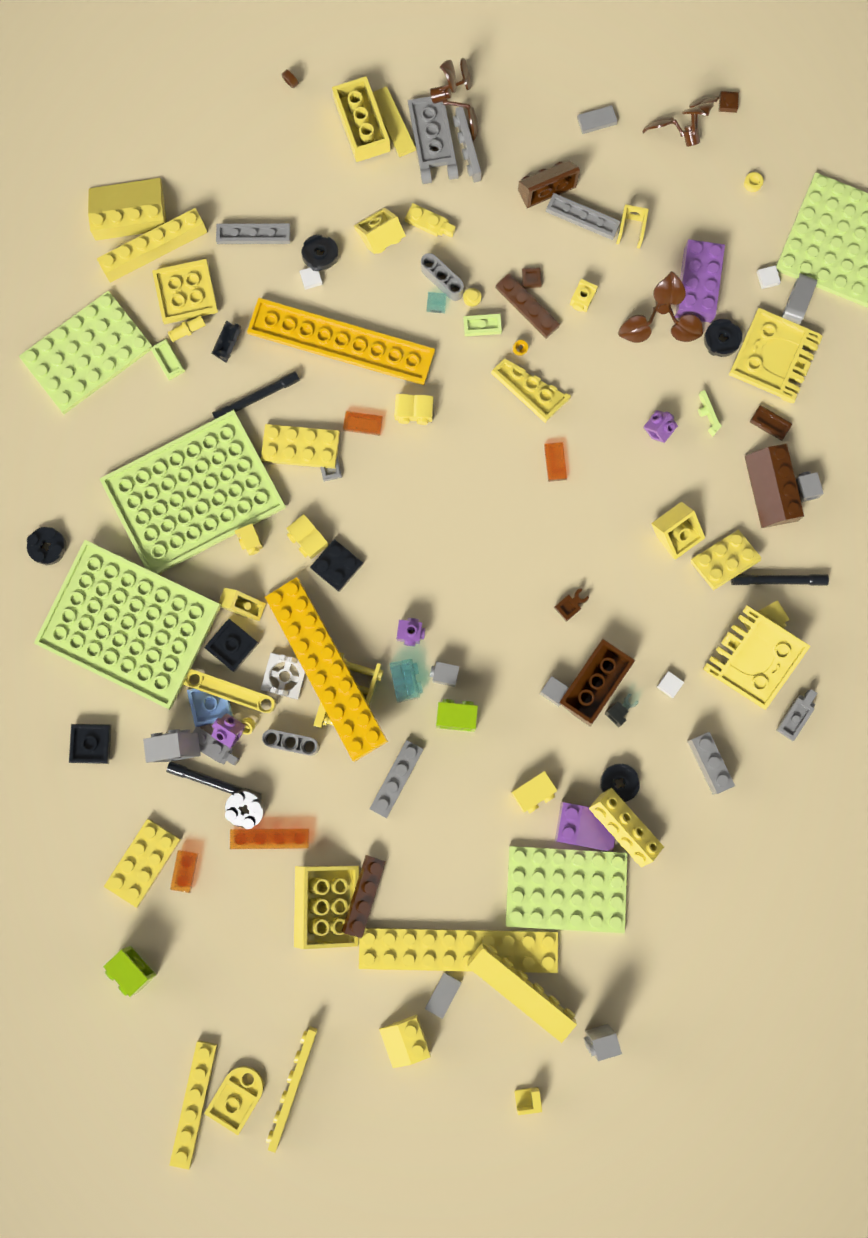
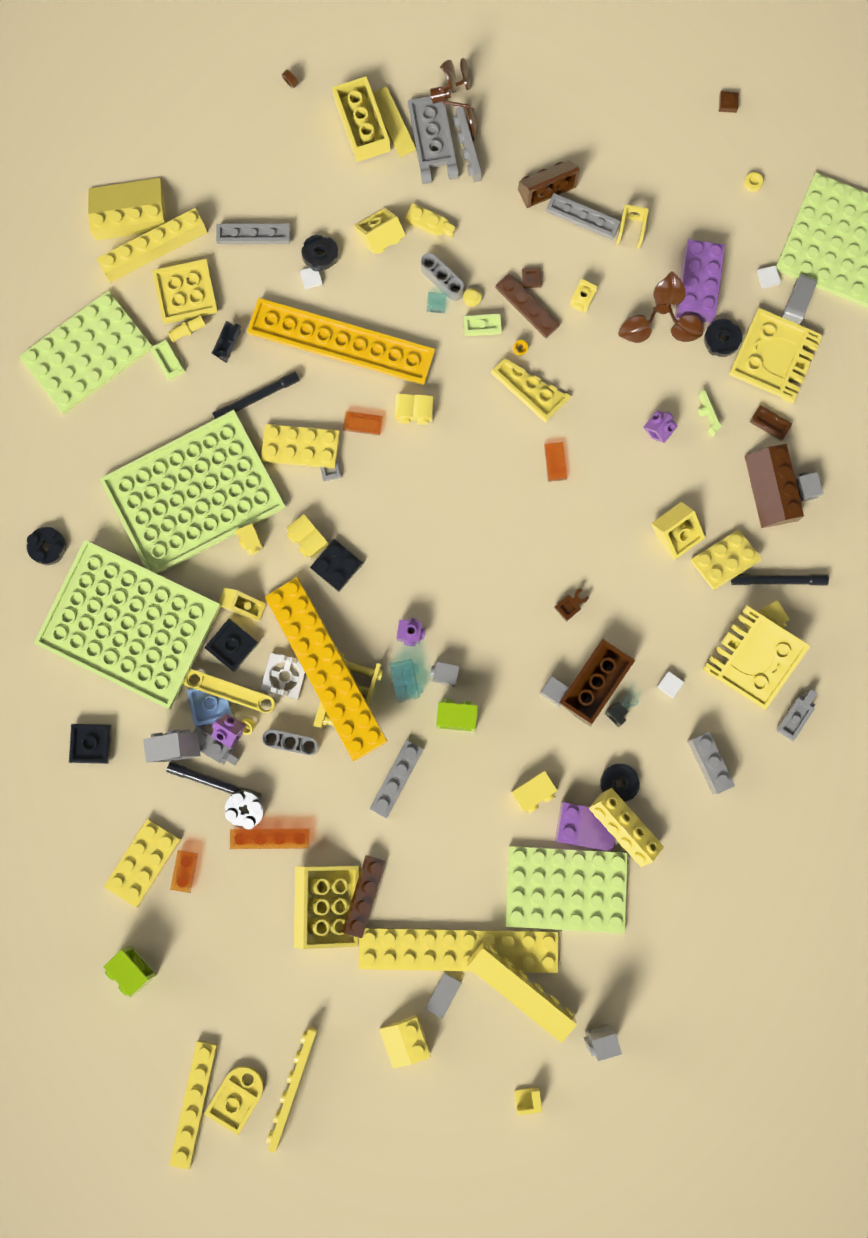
(597, 119): light grey tile -> none
(691, 132): reddish brown plant -> none

